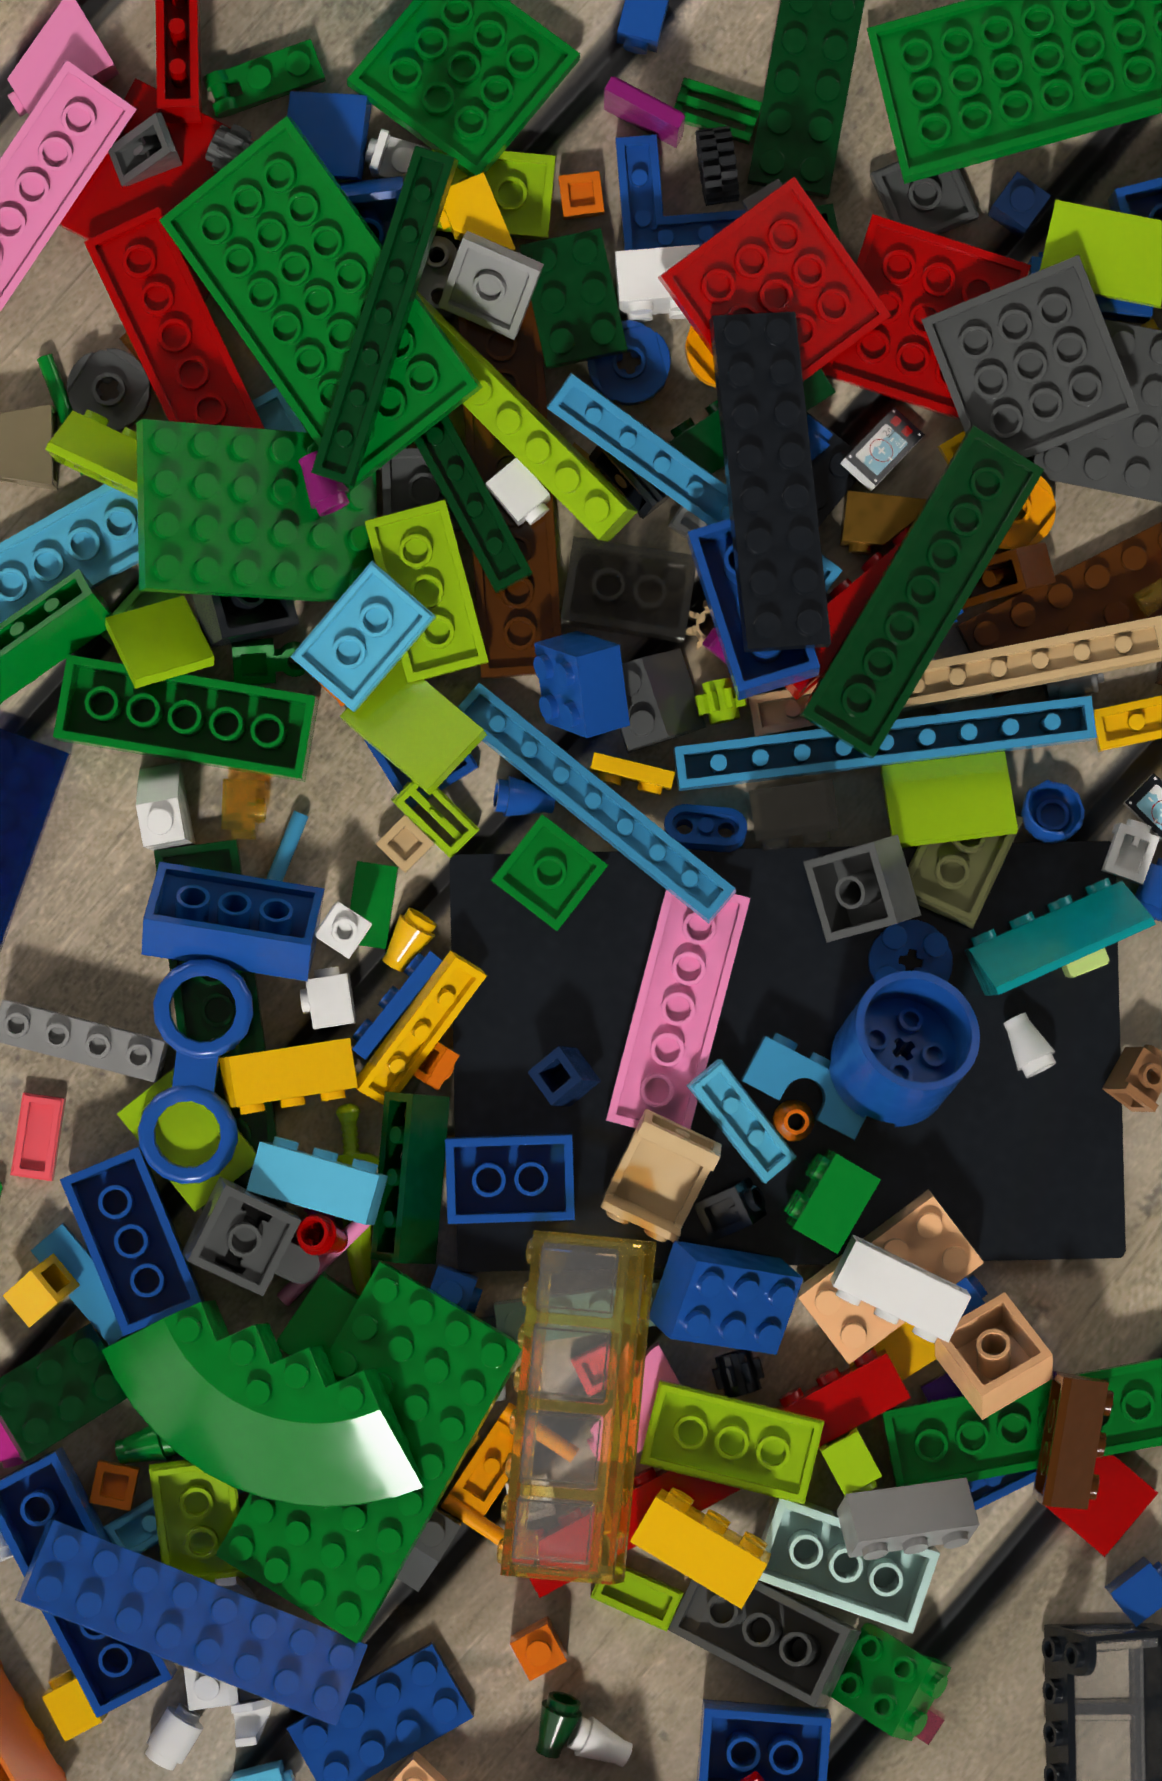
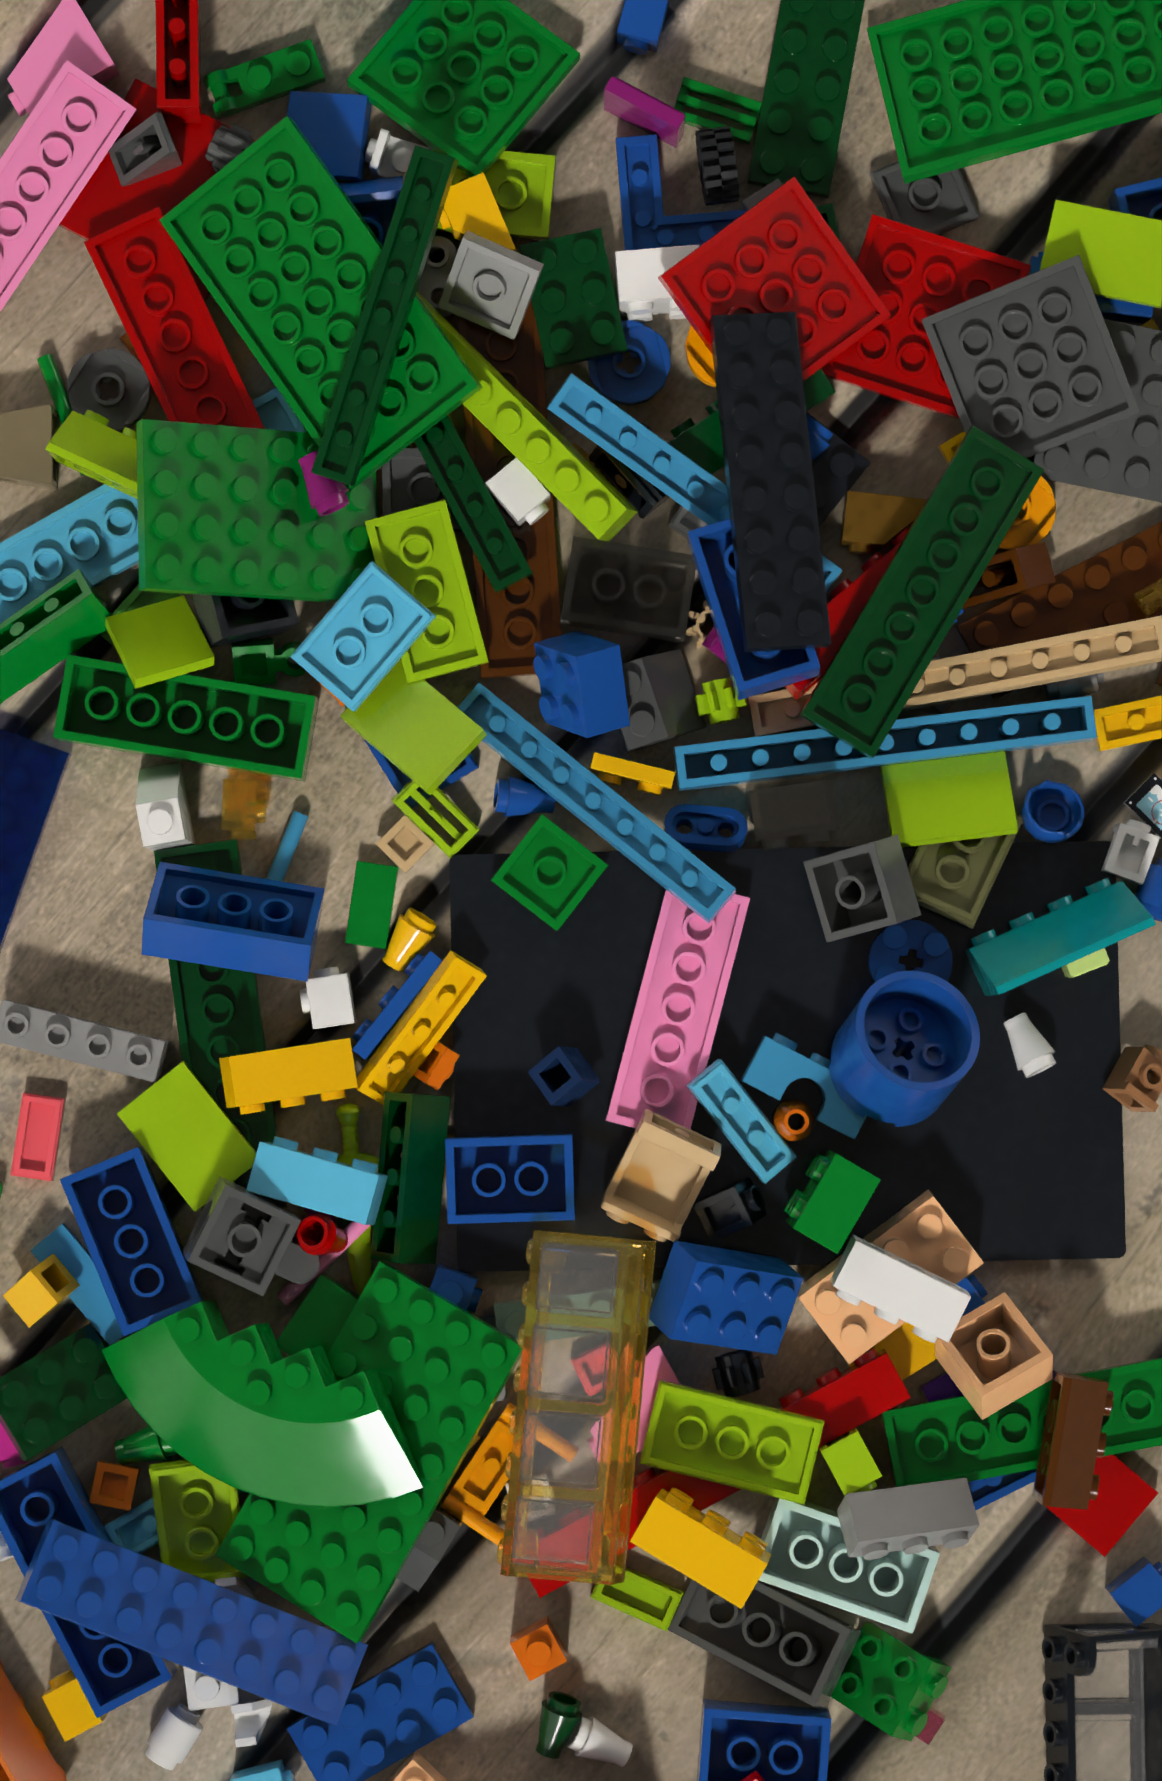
(195, 1071): blue bar -> none
(342, 929): white bracket -> none
(581, 195): orange plate -> none
(882, 449): tile -> none
(1019, 205): dark blue brick -> none

